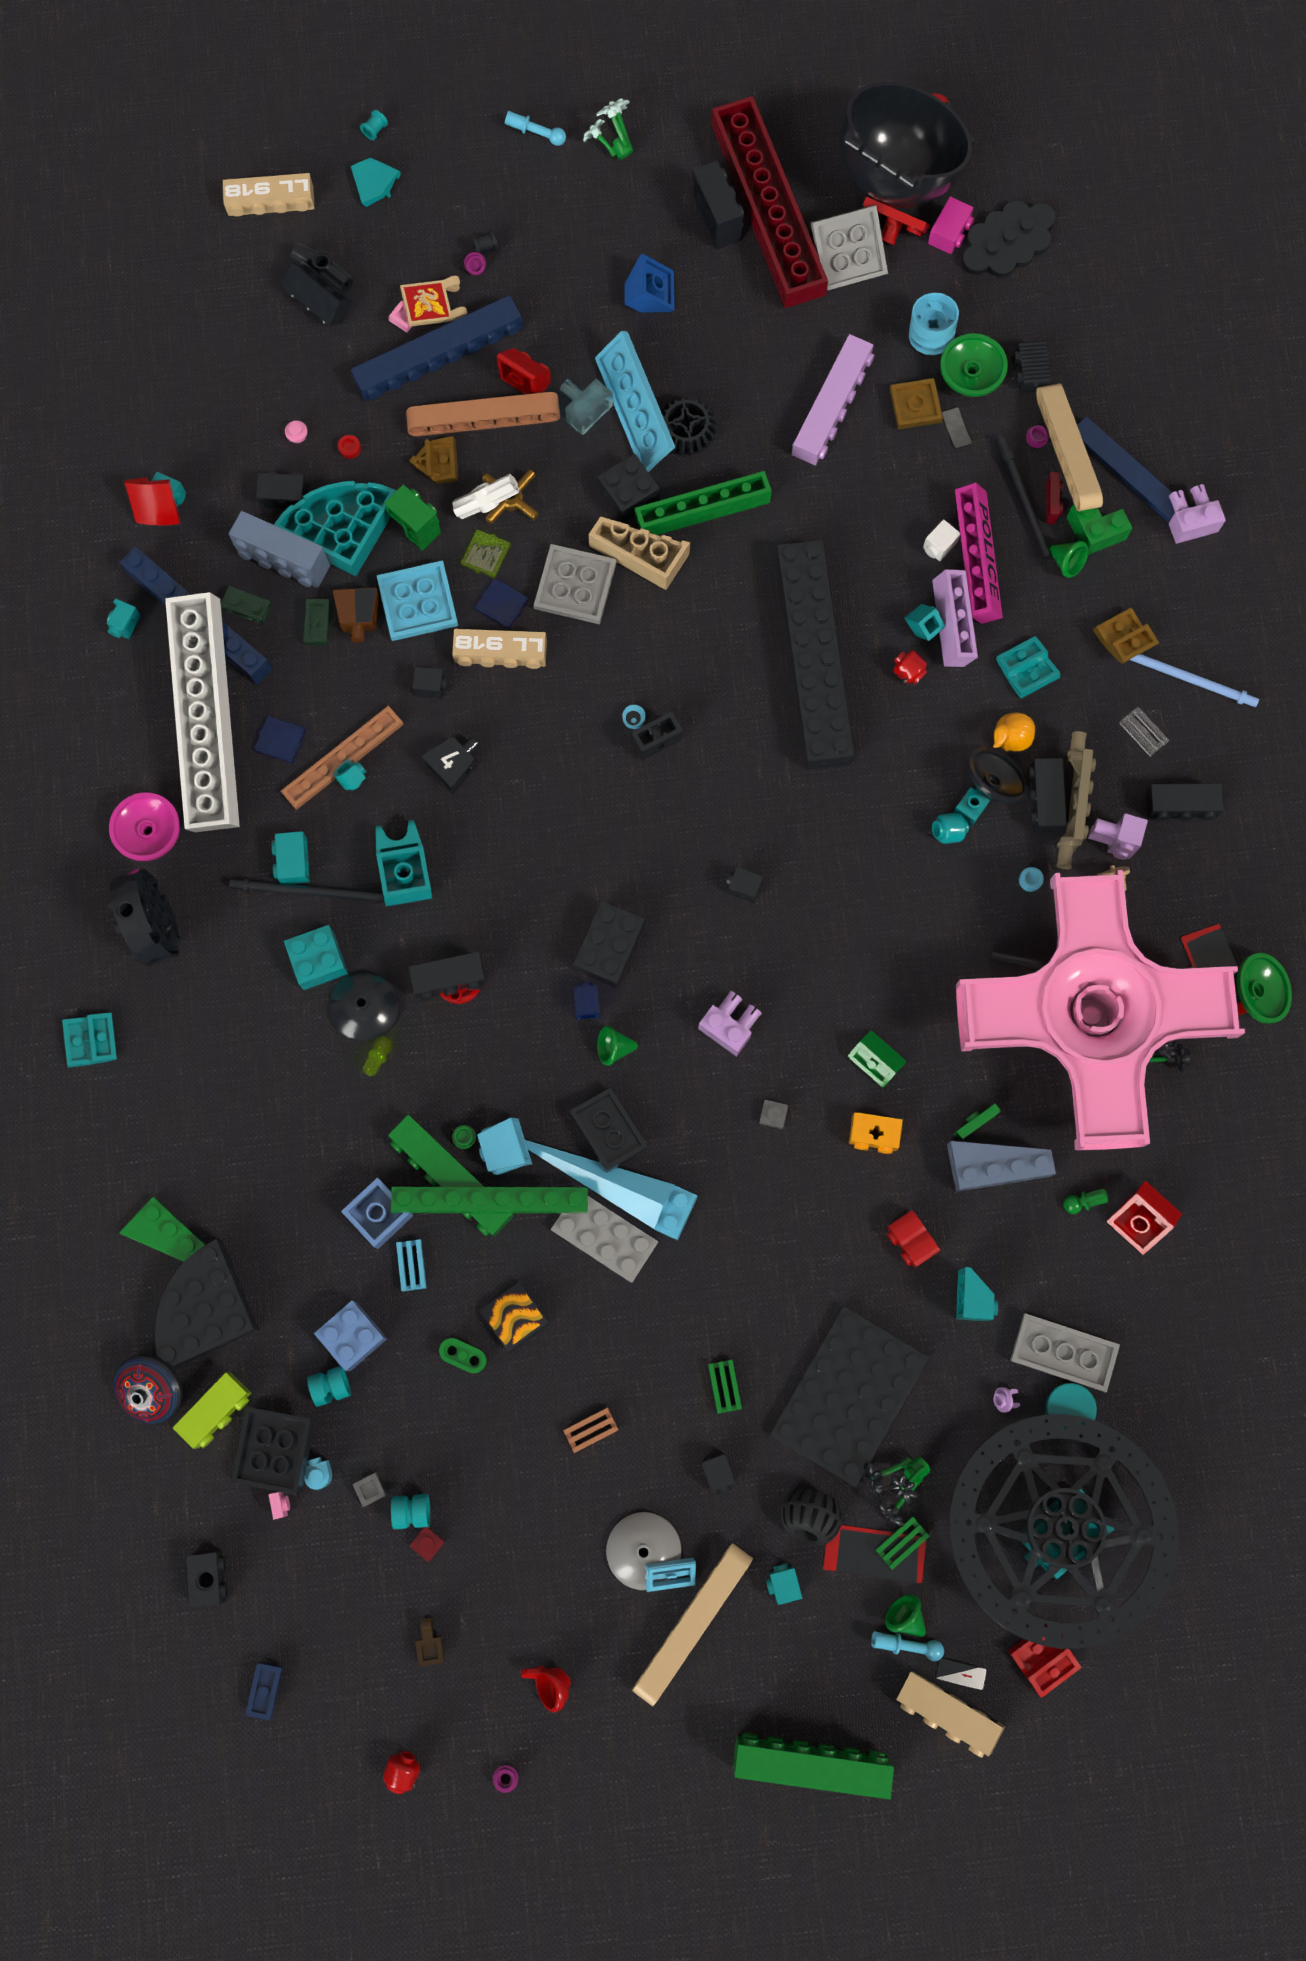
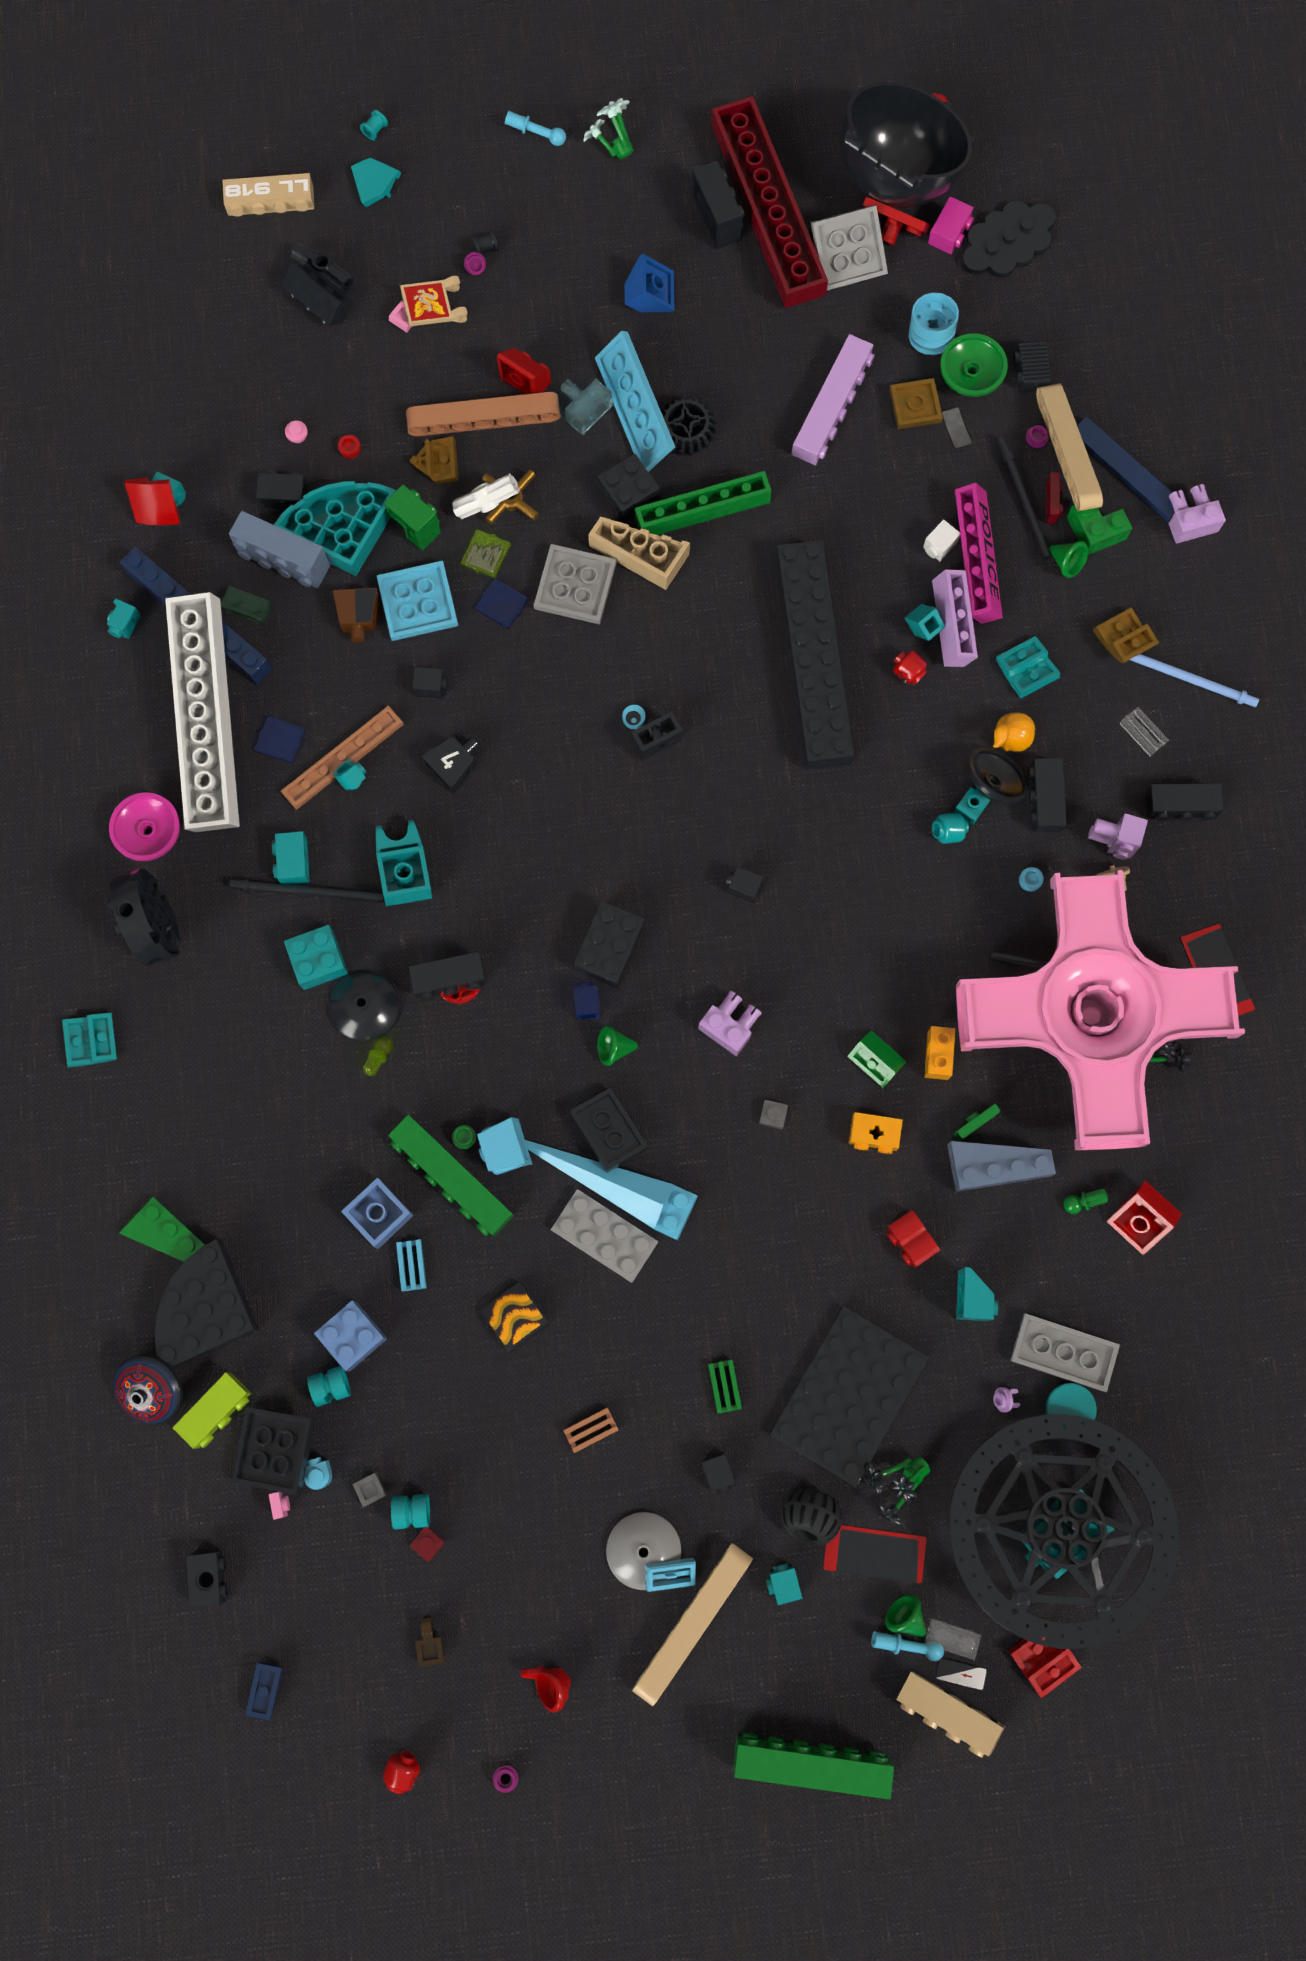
(317, 621): clear green plate -> none
(437, 348): dark blue brick -> none
(463, 1355): green plate -> none
(489, 1200): green plate -> none
(499, 648): tan brick -> none
(918, 1529): green tile -> none
(939, 1053): none -> light orange brick
(953, 1639): none -> clear plate
(1078, 808): dark tan plate -> none
(1264, 988): green dish -> none

